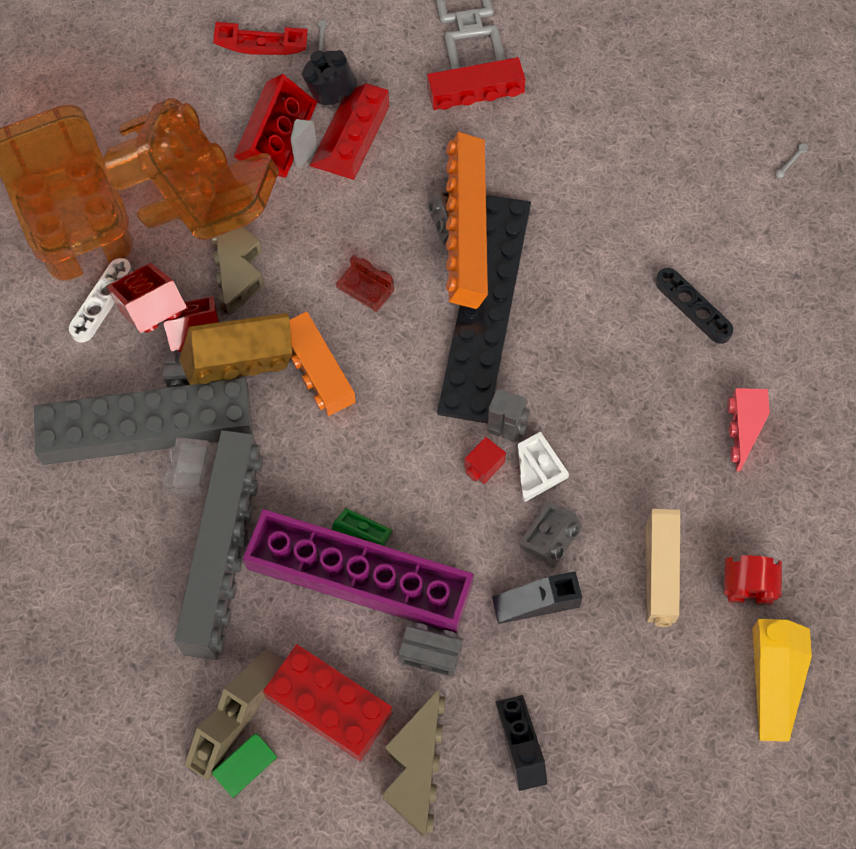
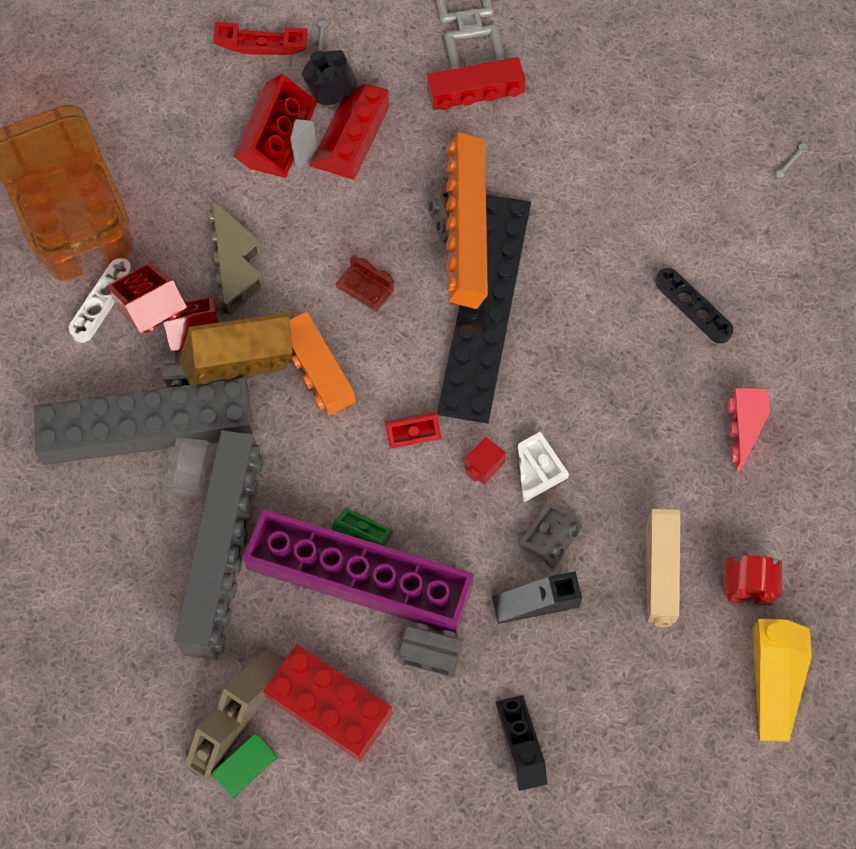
(189, 173): clear orange piece -> none
(413, 430): none -> red slope
(415, 753): dark tan slope -> none
(508, 415): flat silver brick -> none

